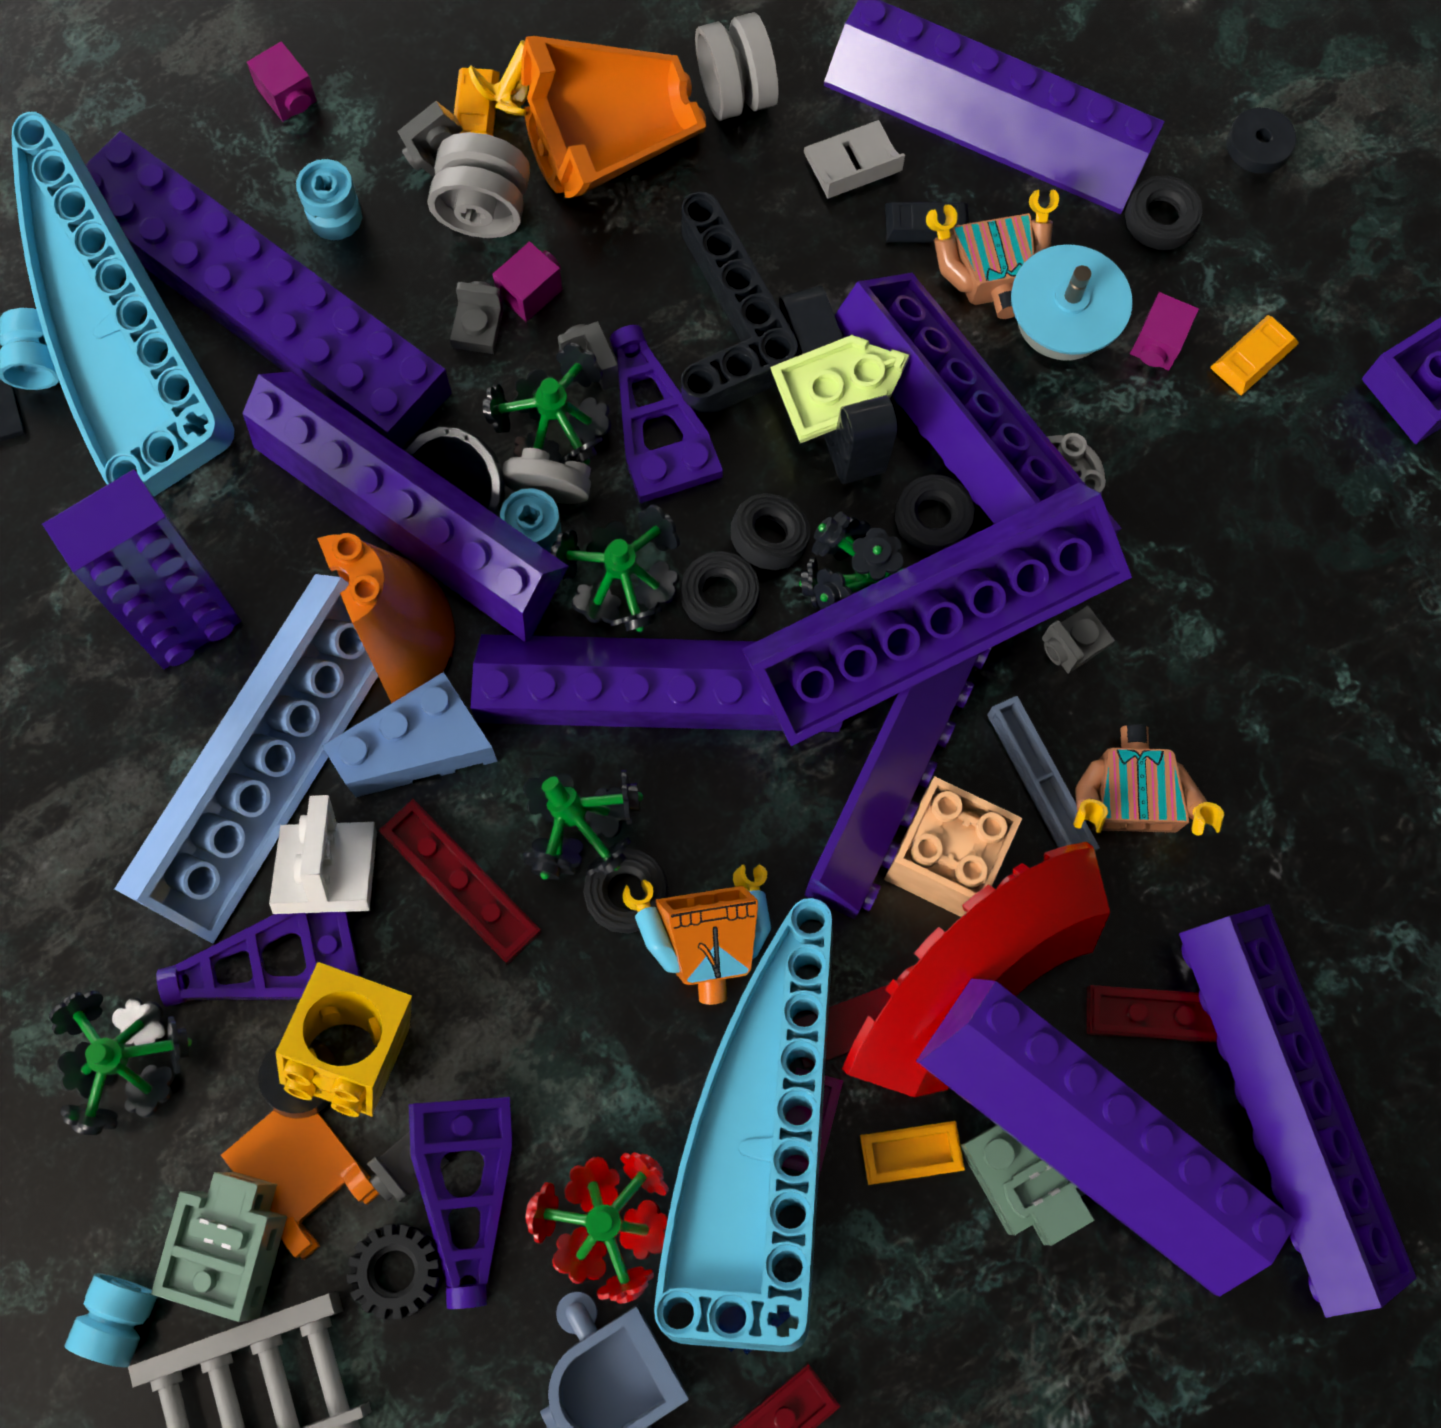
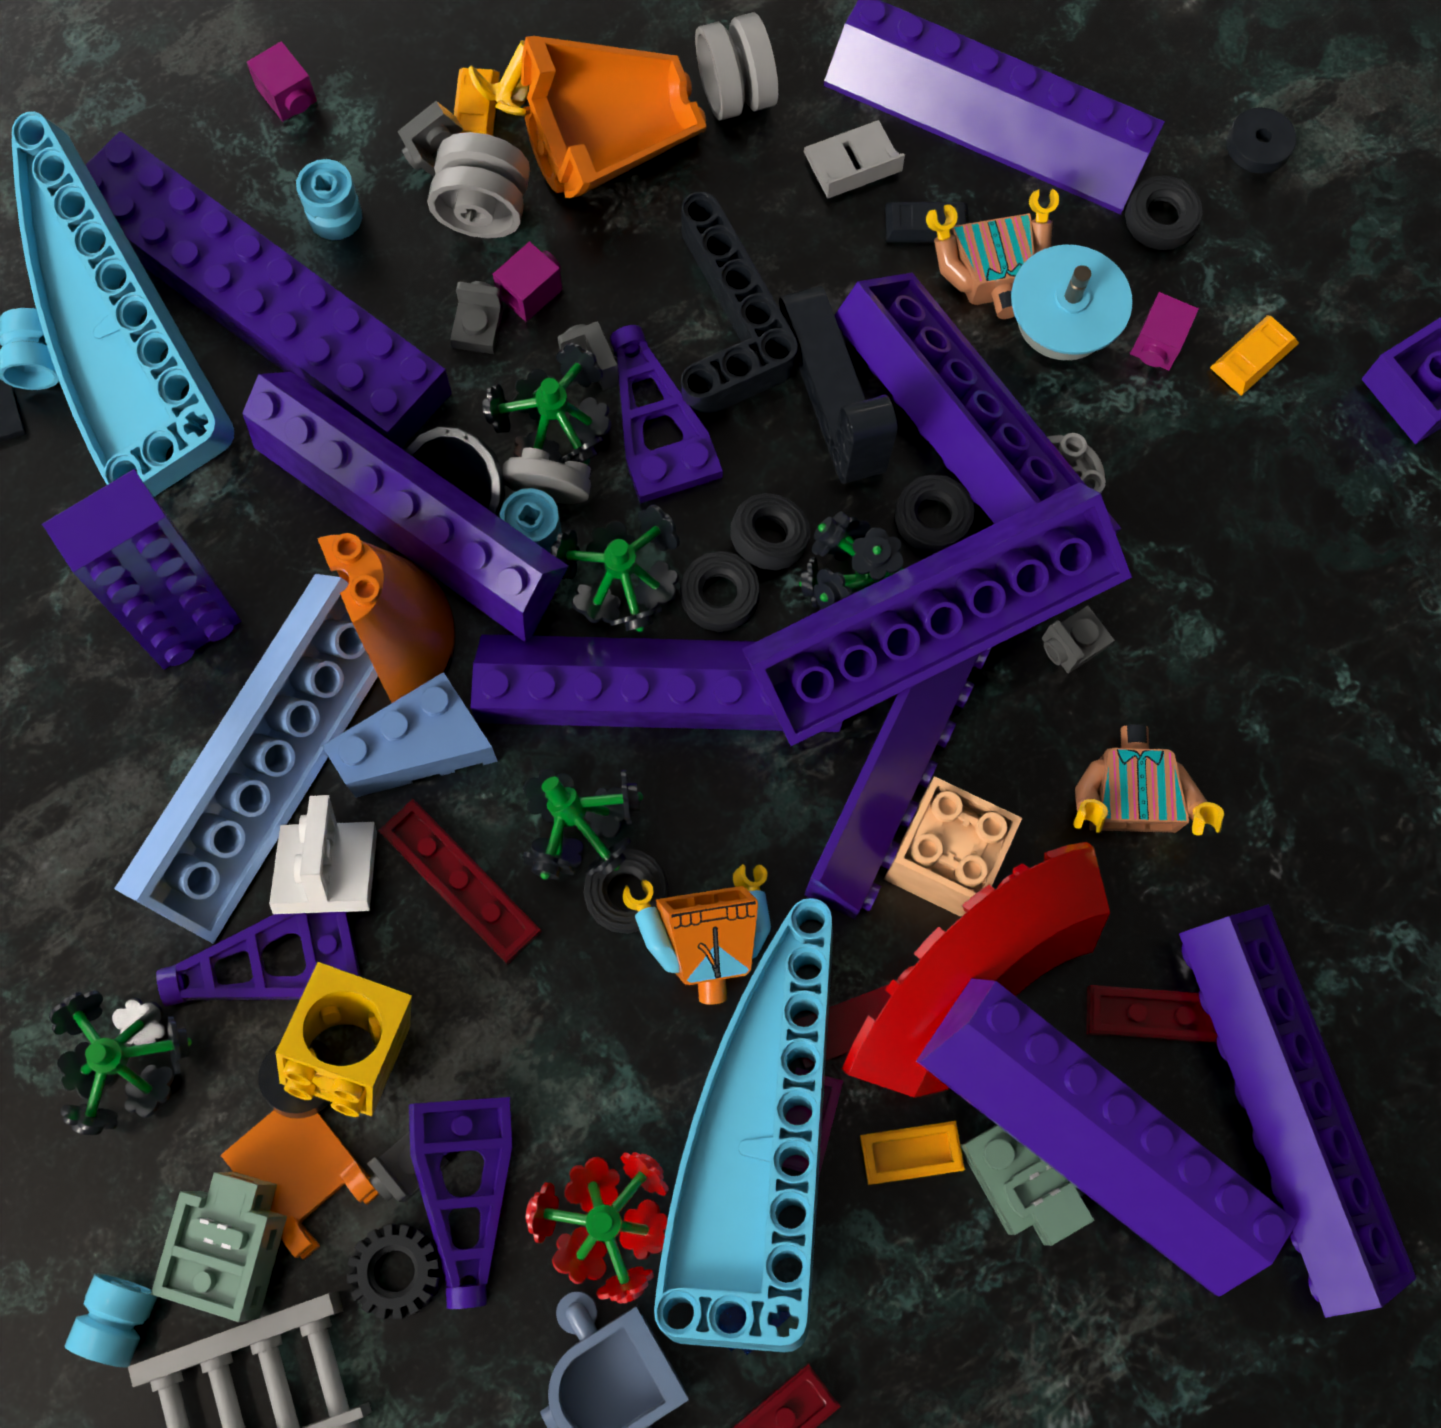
(834, 376): yellowish green tile -> none
(1039, 773): sand blue piece -> none

